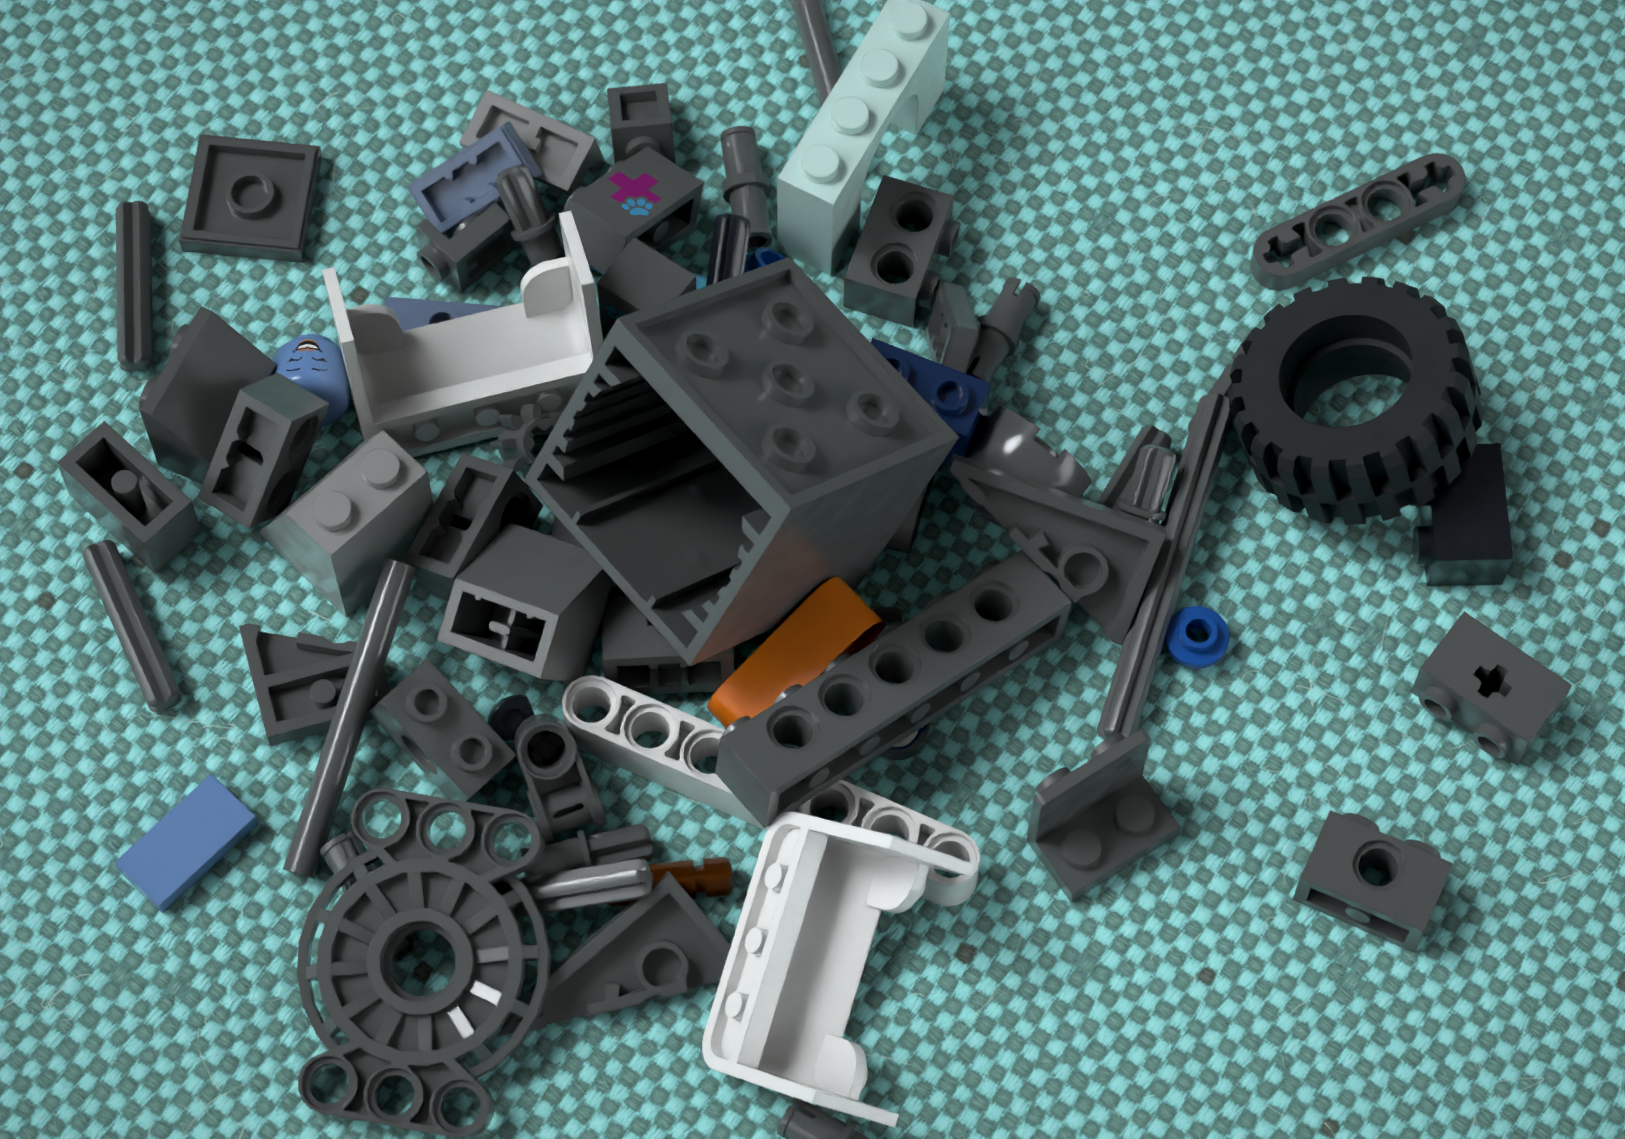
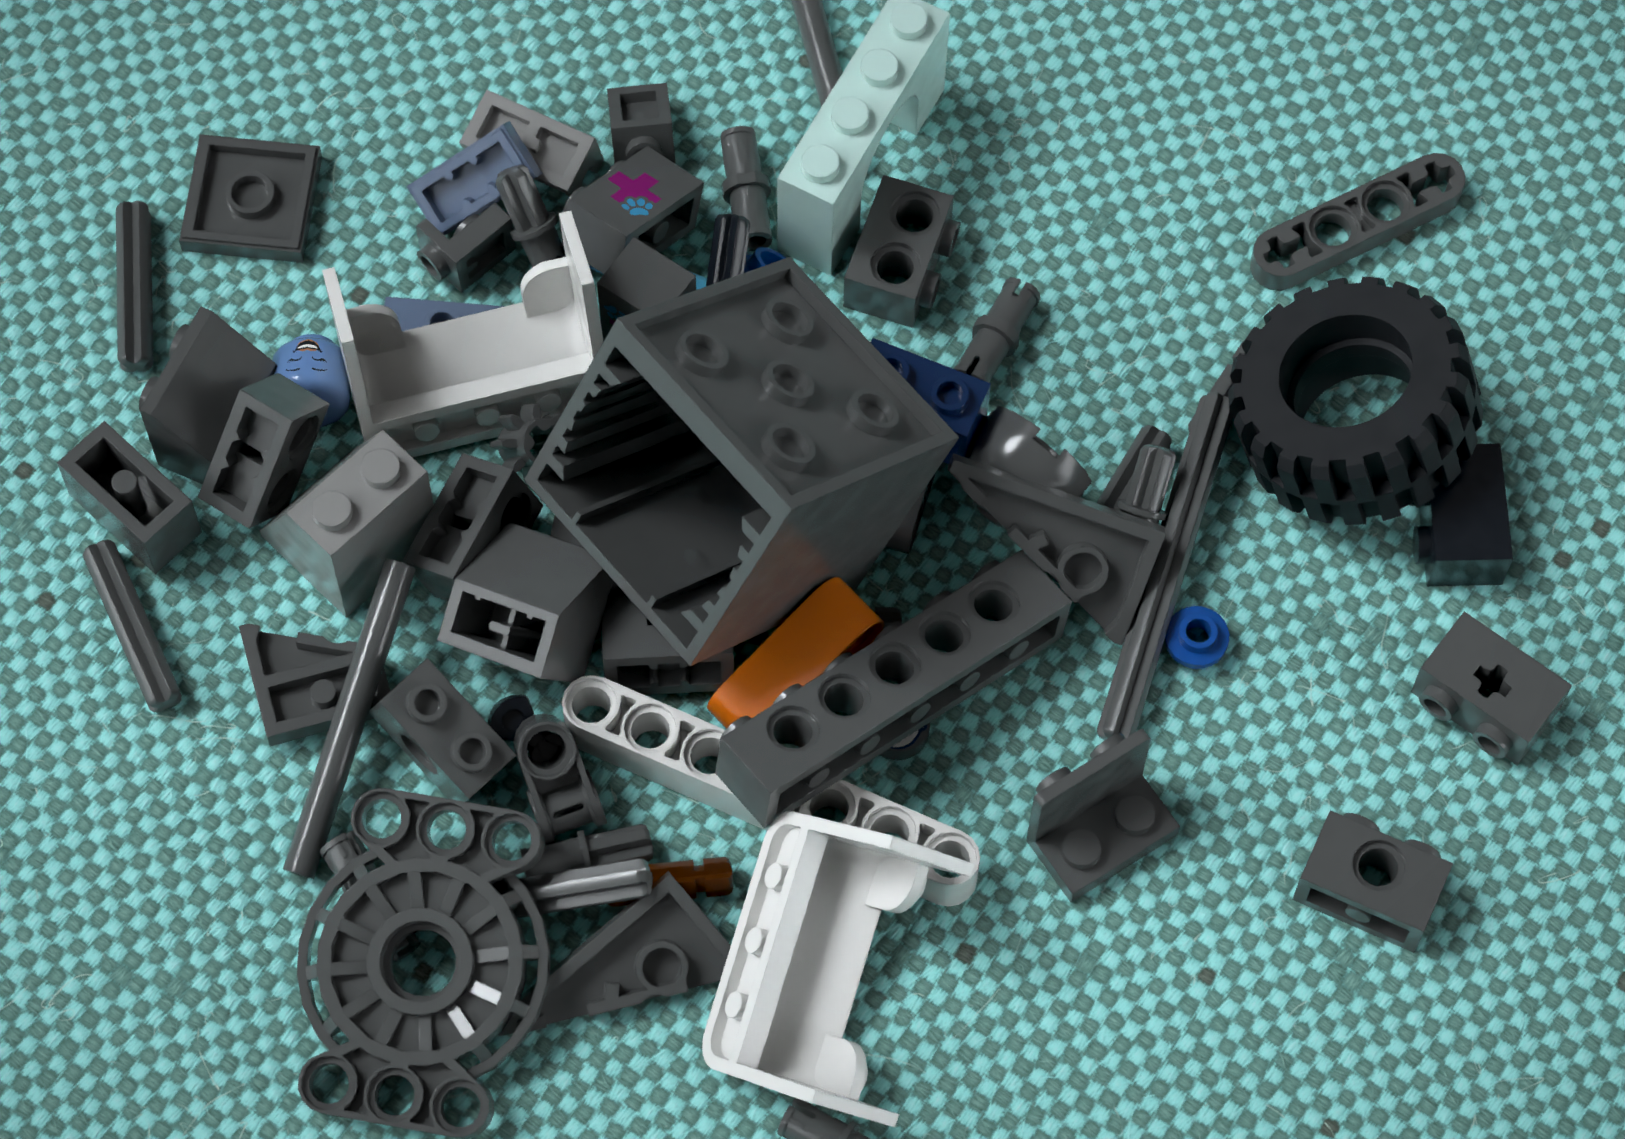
(186, 843): medium blue tile -> none
(952, 328): dark grey plate -> none

